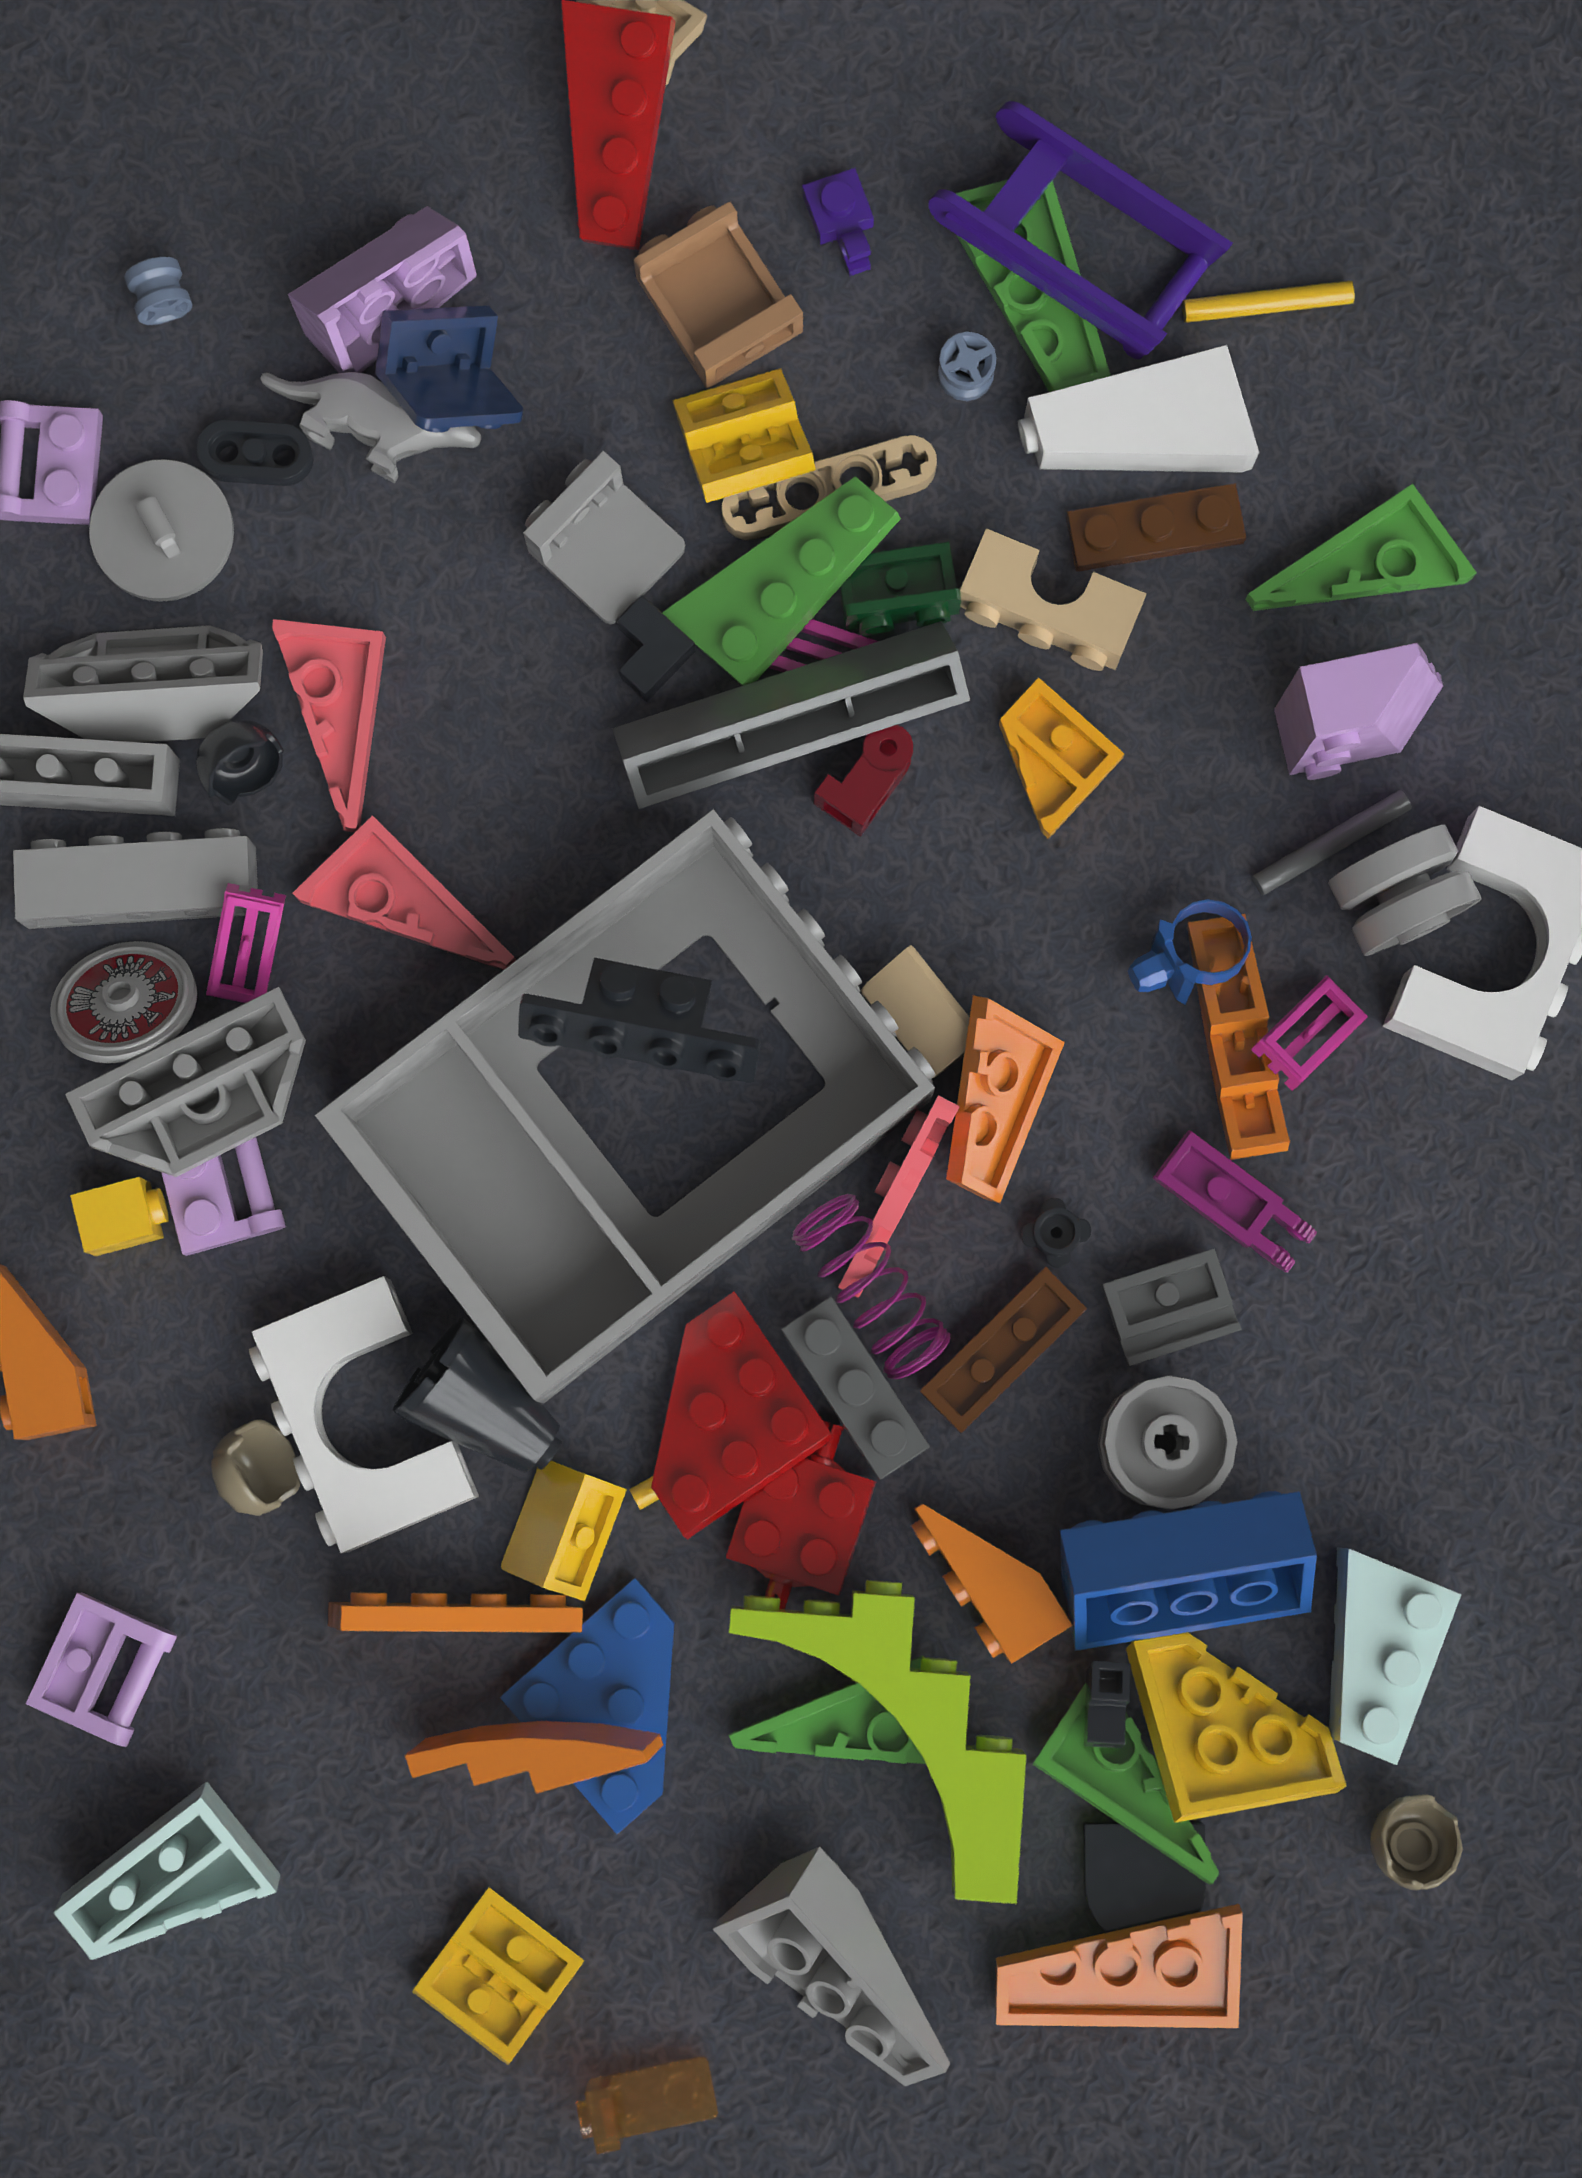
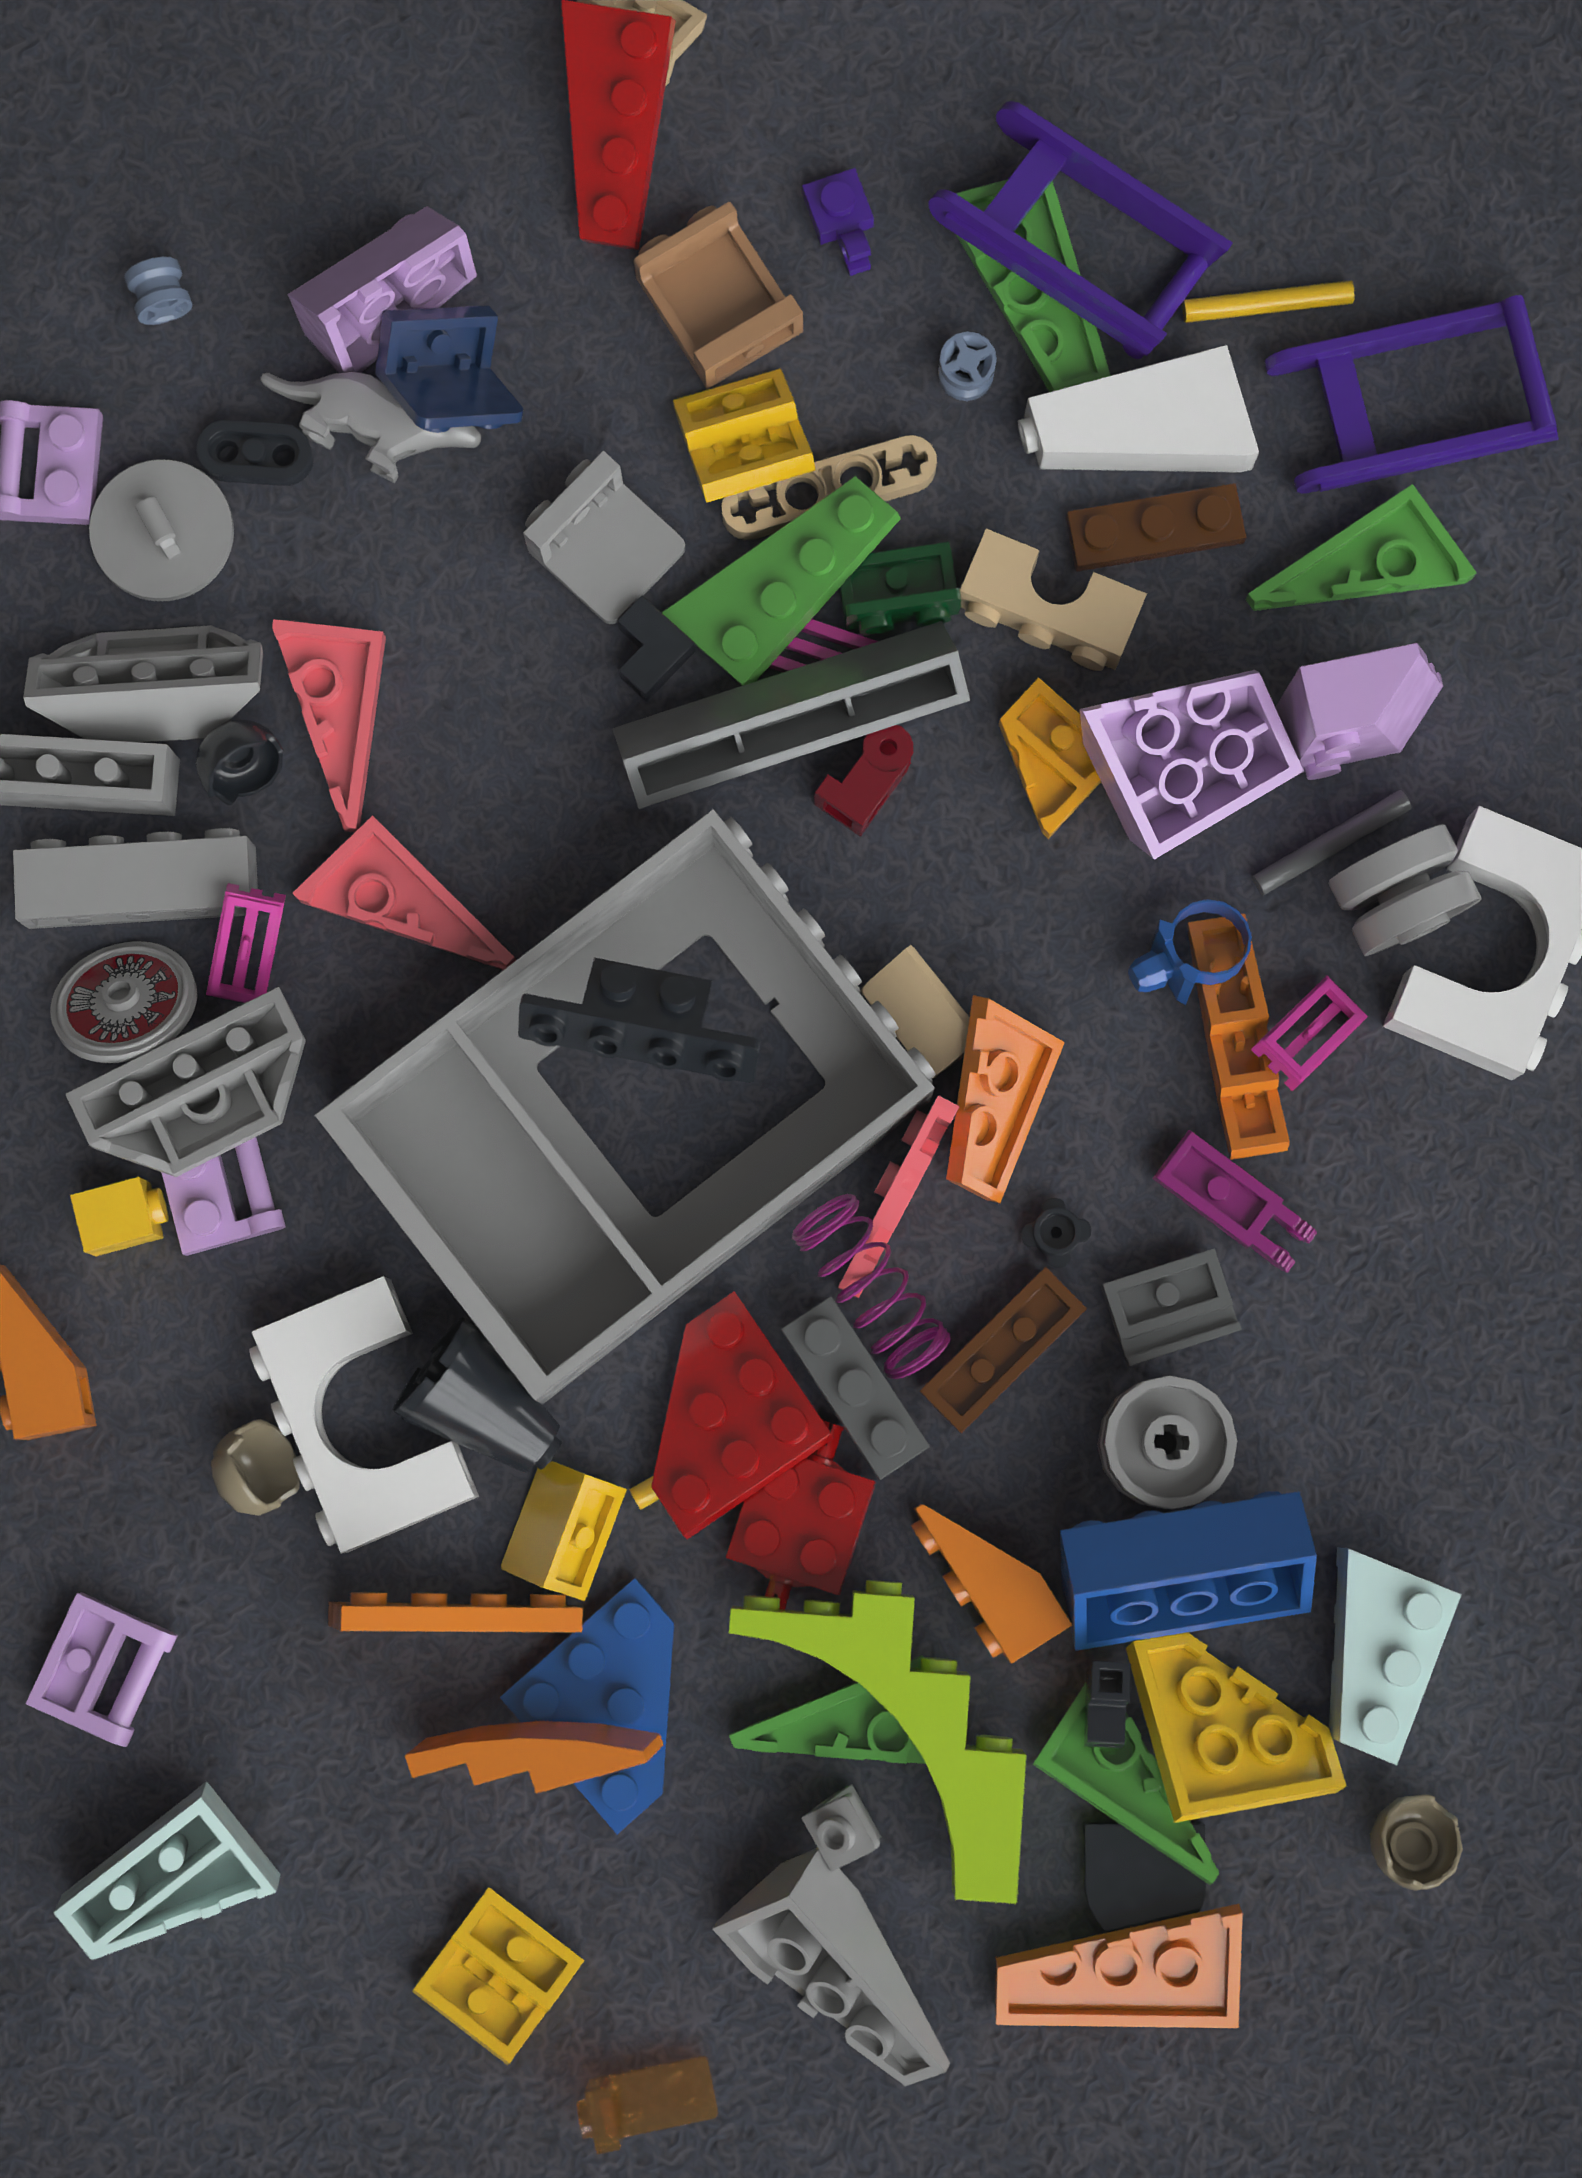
(842, 1828): none -> light grey bracket
(1187, 756): none -> lavender wedge
(1348, 411): none -> dark purple piece

